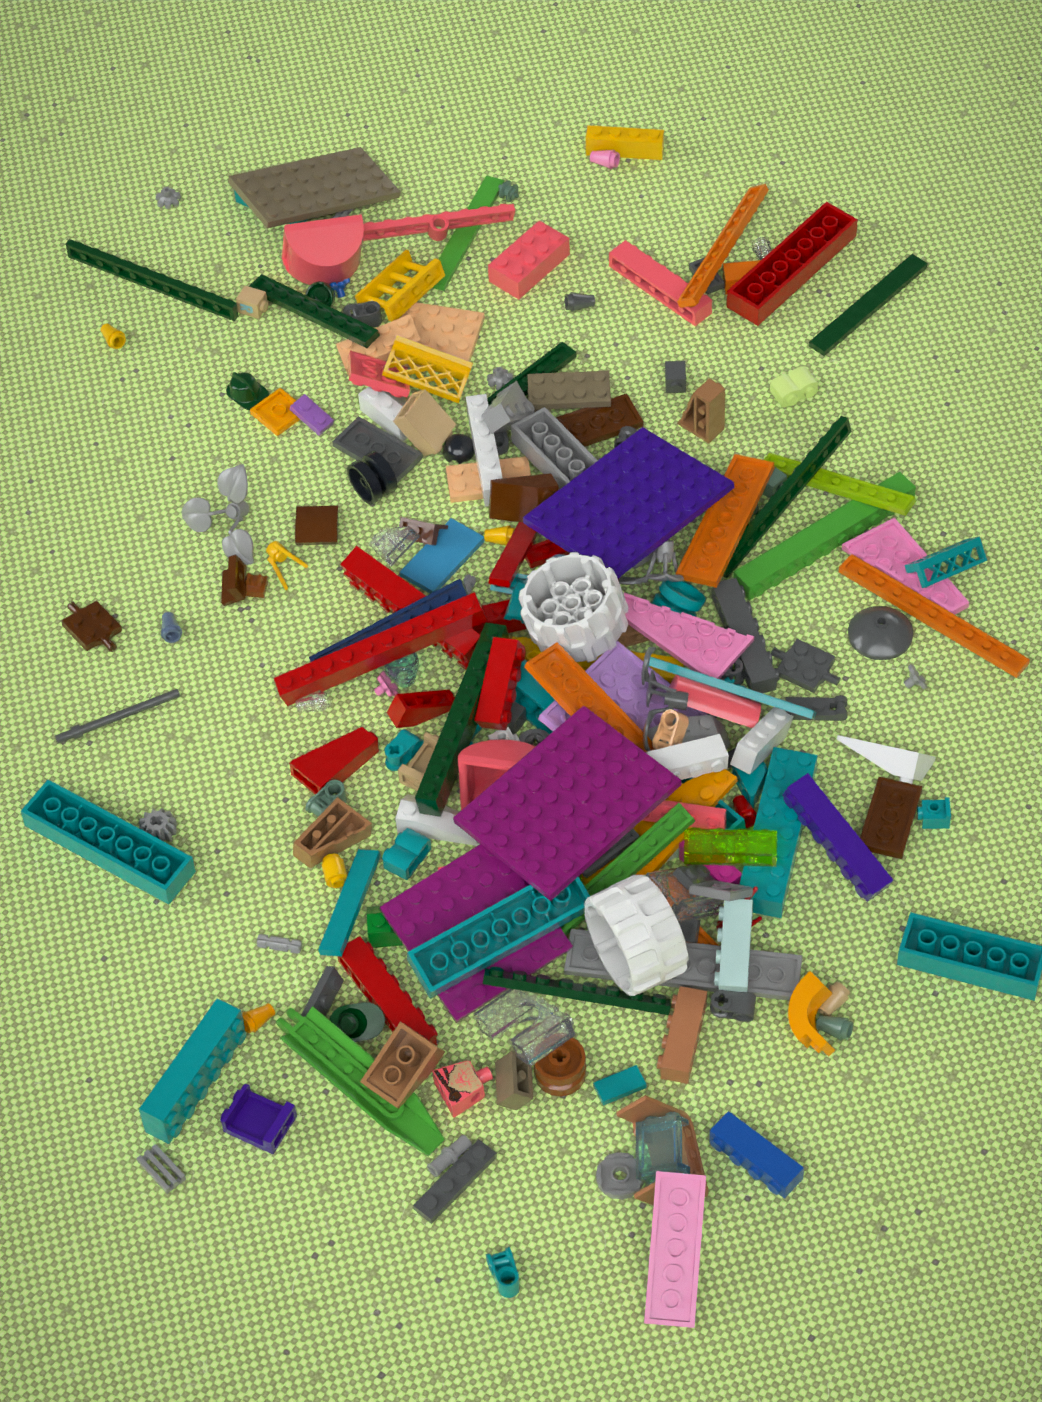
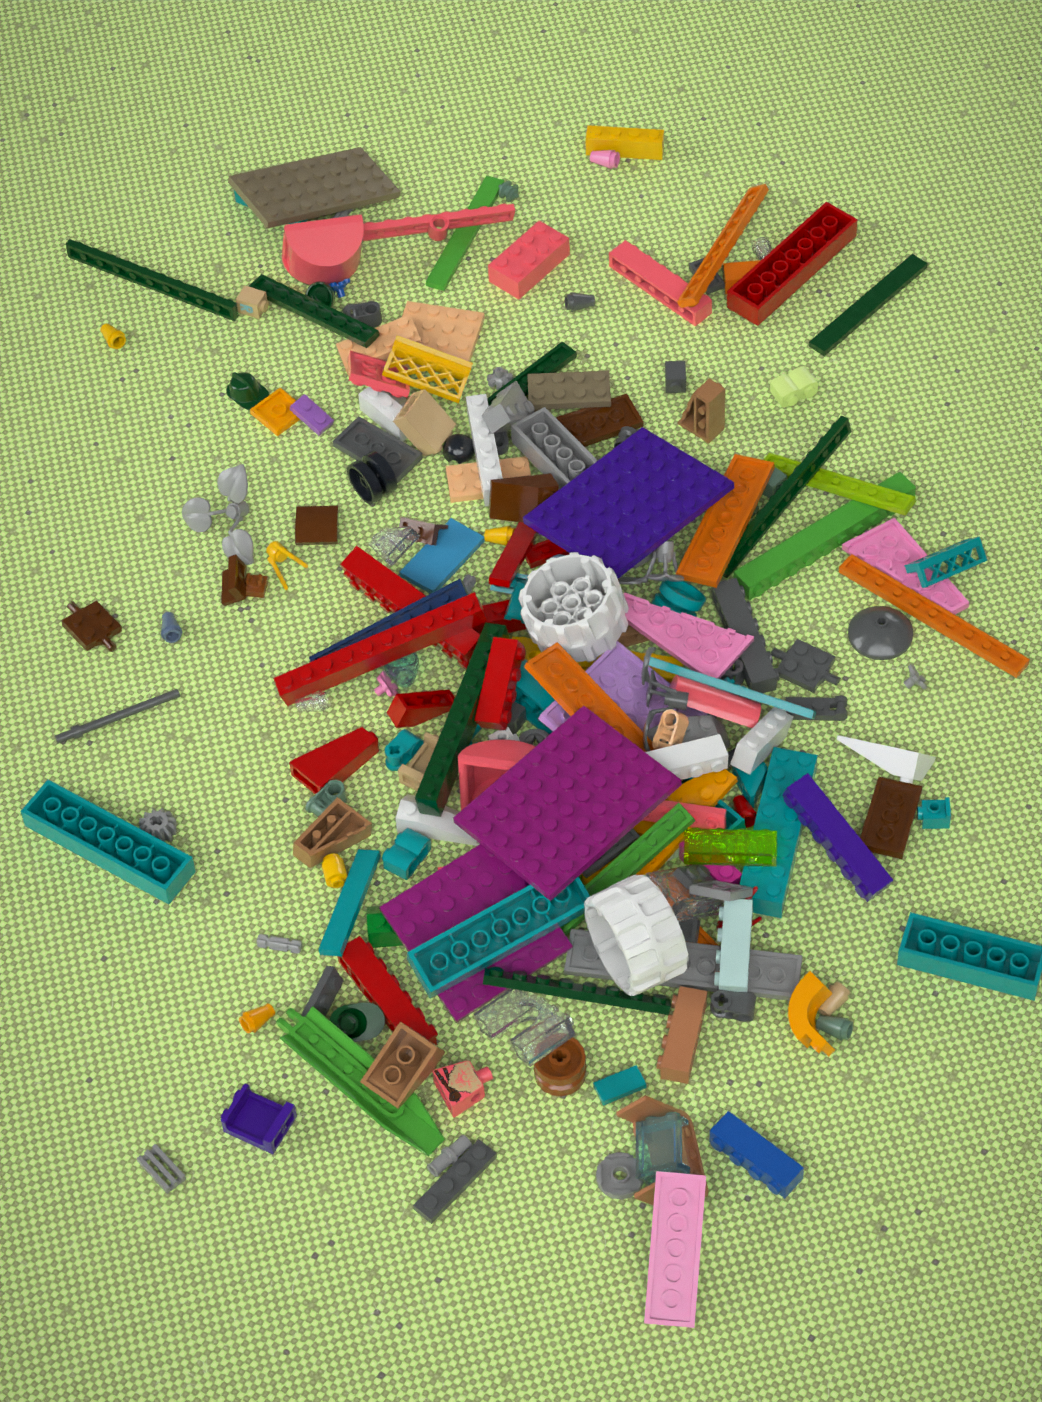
(168, 197): light grey plant -> none
(193, 1071): teal brick -> none
(410, 293): yellow fence -> none
(503, 1268): teal piece -> none
(513, 1082): dark tan brick -> none

